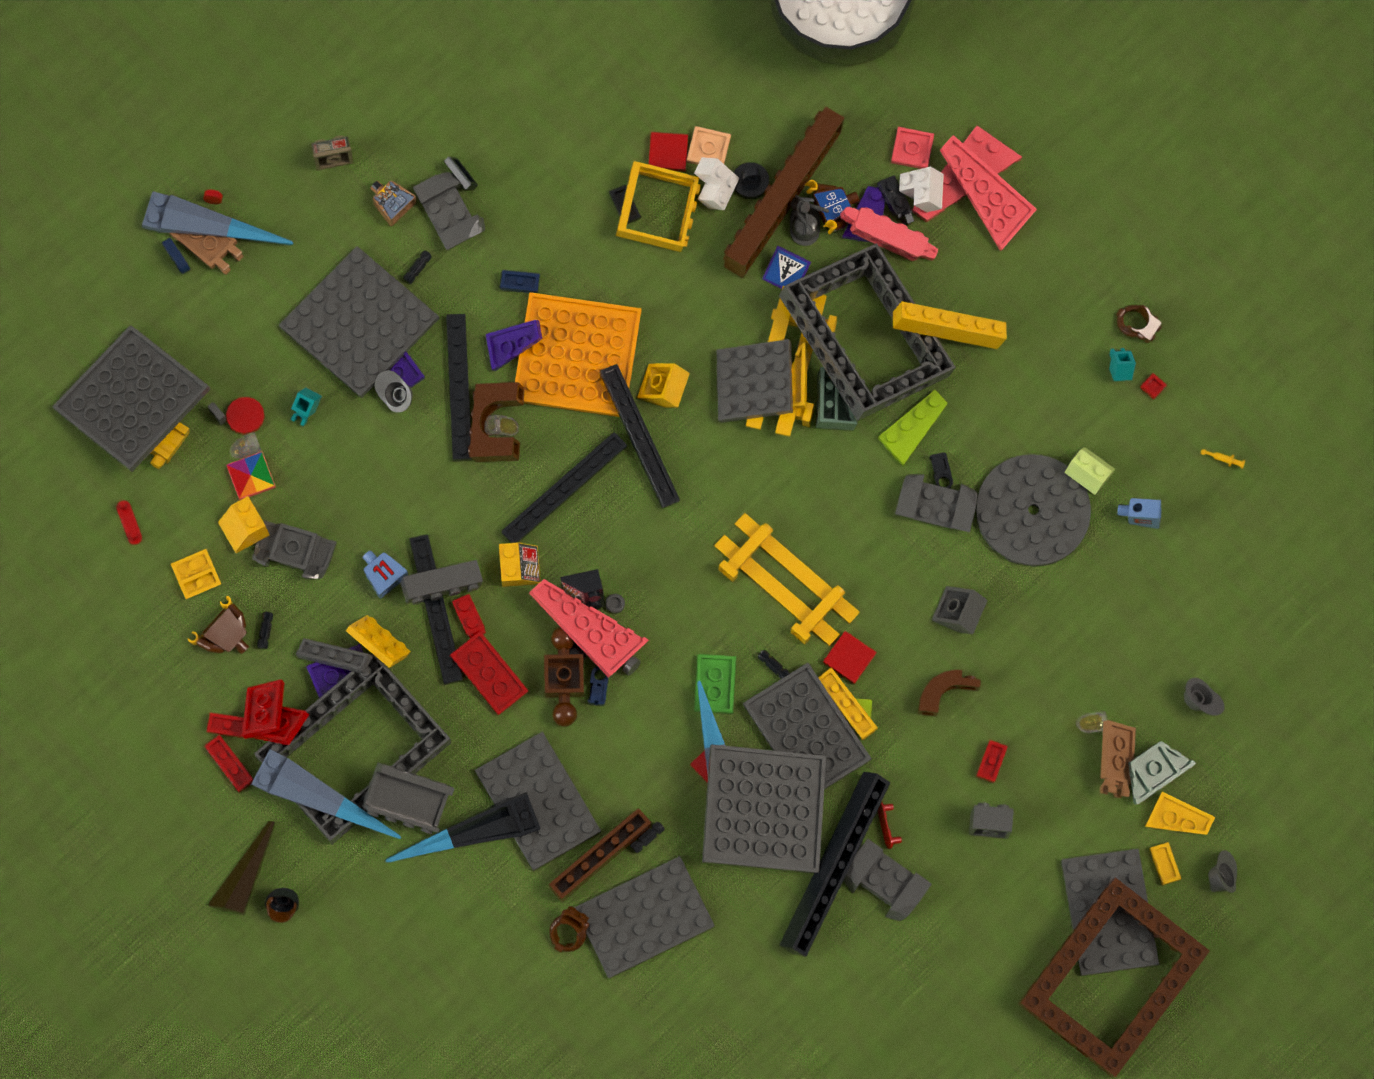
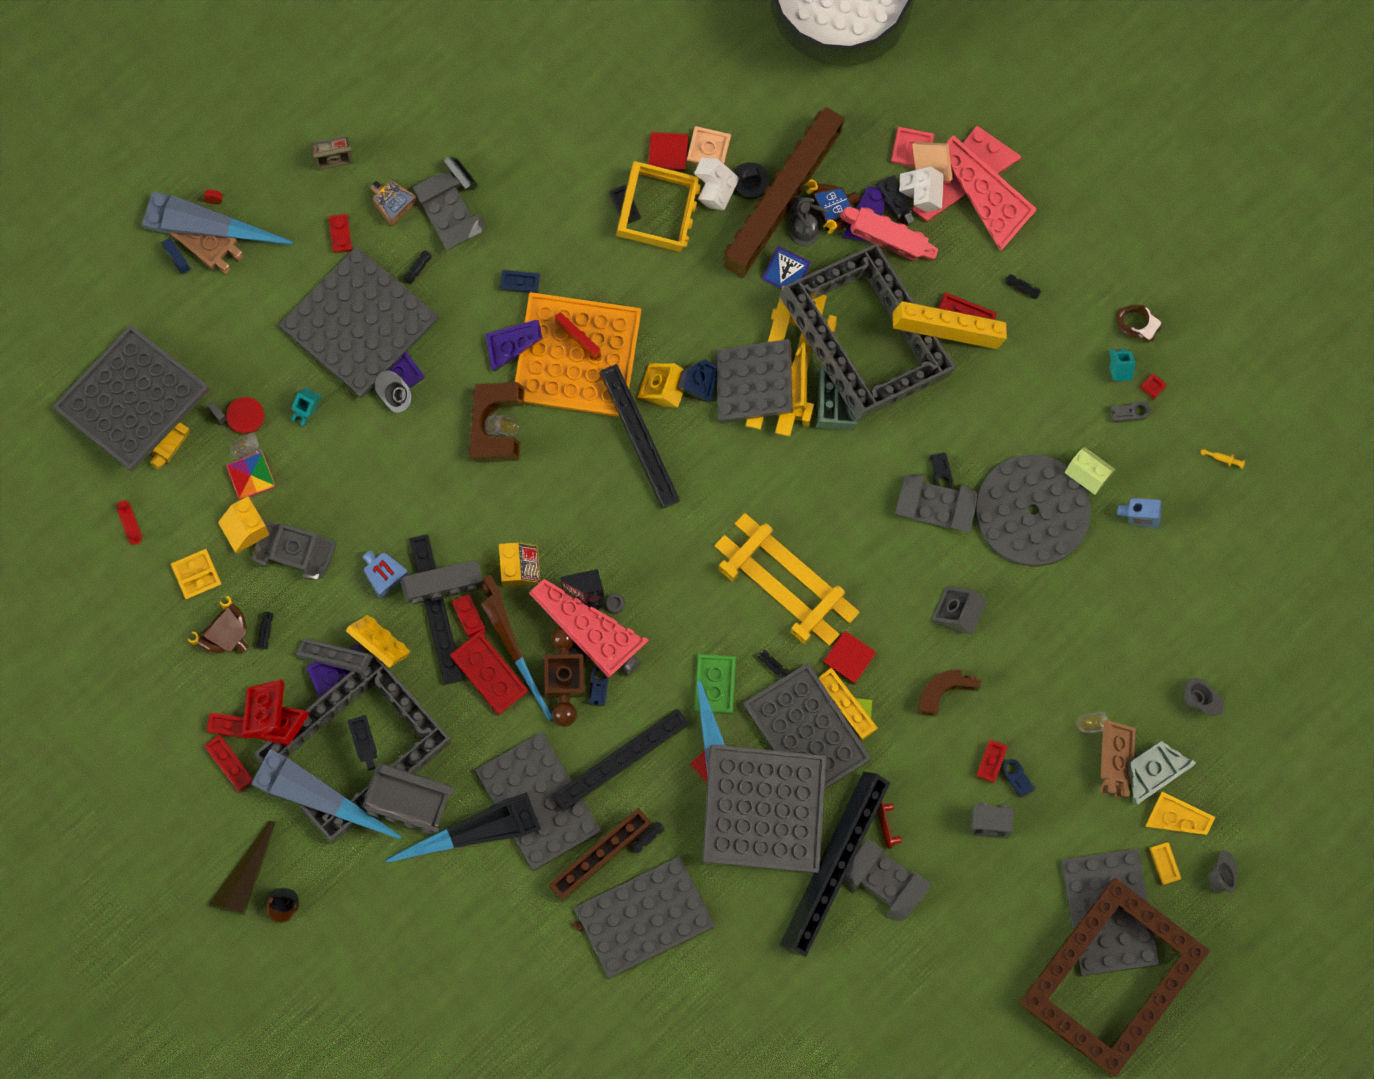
(340, 233): none -> red plate
(363, 740): none -> black hinge
(459, 386): black plate -> none
(496, 612): none -> reddish brown plate
(564, 488): black plate -> none
(577, 335): none -> red tile
(578, 921): reddish brown piece -> none
(620, 760): none -> black tile
(699, 380): none -> dark blue plate
(910, 429): lime wing -> none
(933, 155): none -> light nougat tile
(956, 304): none -> red tile
(1018, 780): none -> dark blue piece
(1023, 286): none -> black axle
(1128, 413): none -> dark grey piece

